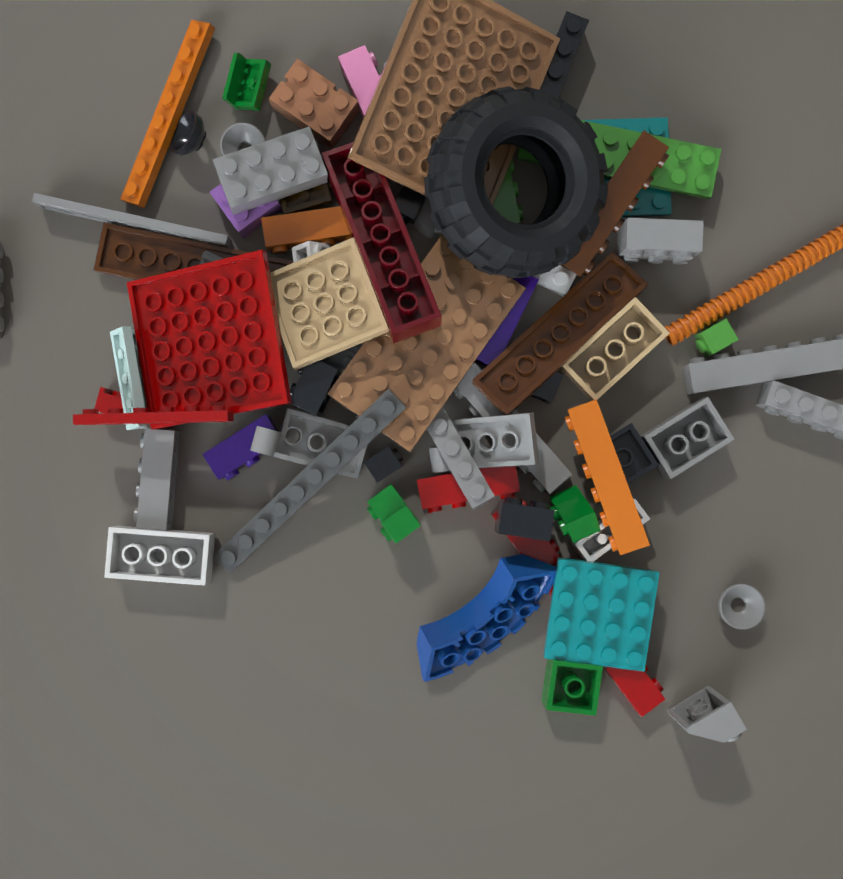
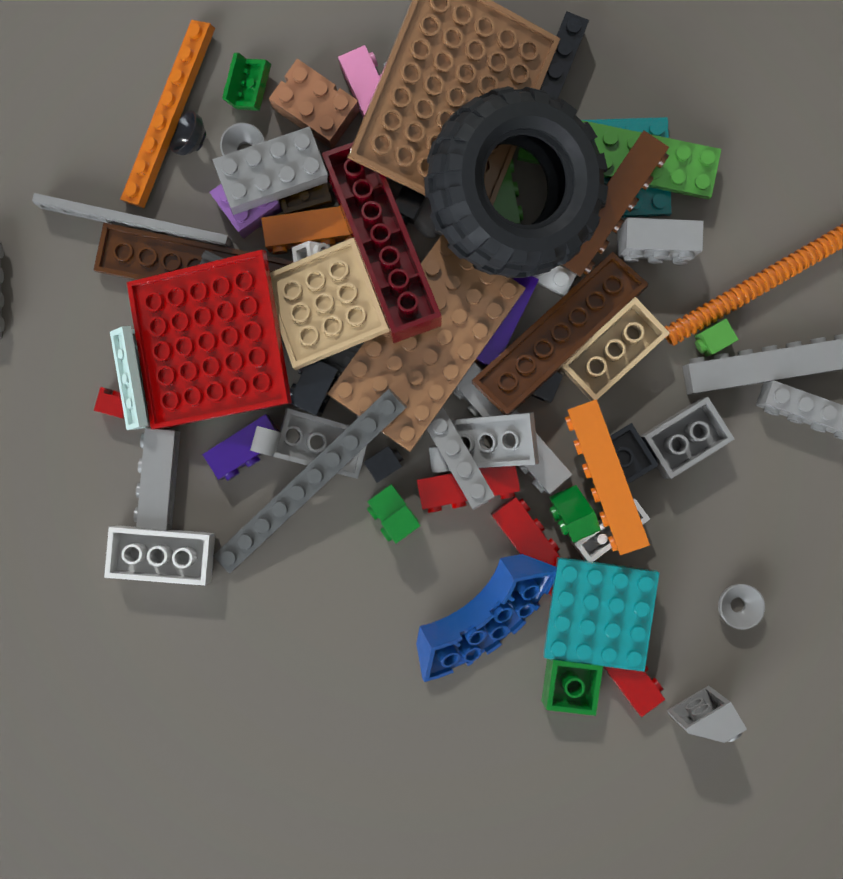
(142, 416): red plate -> none
(523, 520): black brick -> none

